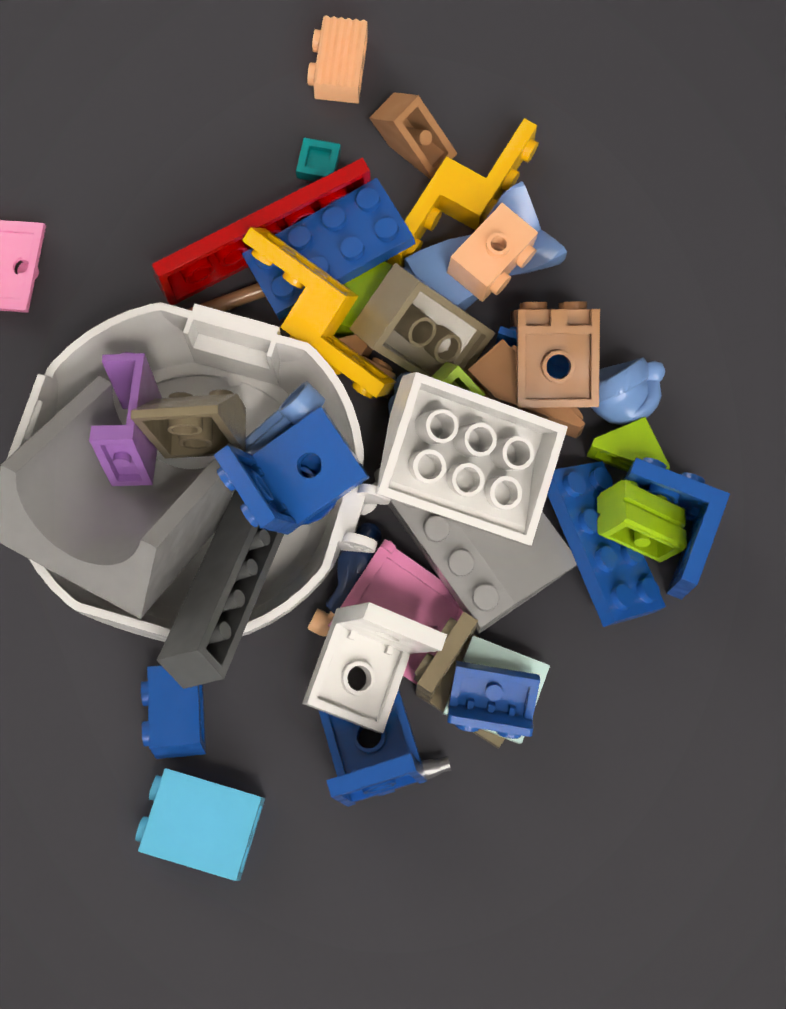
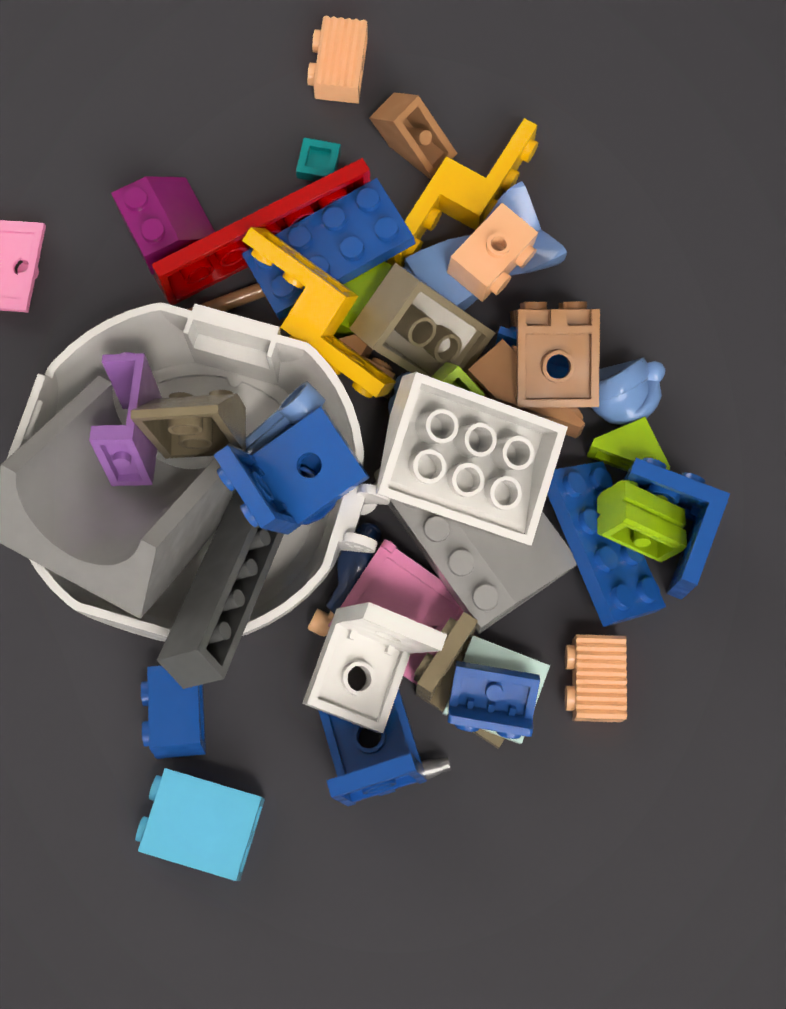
(161, 216): none -> magenta slope
(597, 678): none -> light nougat brick

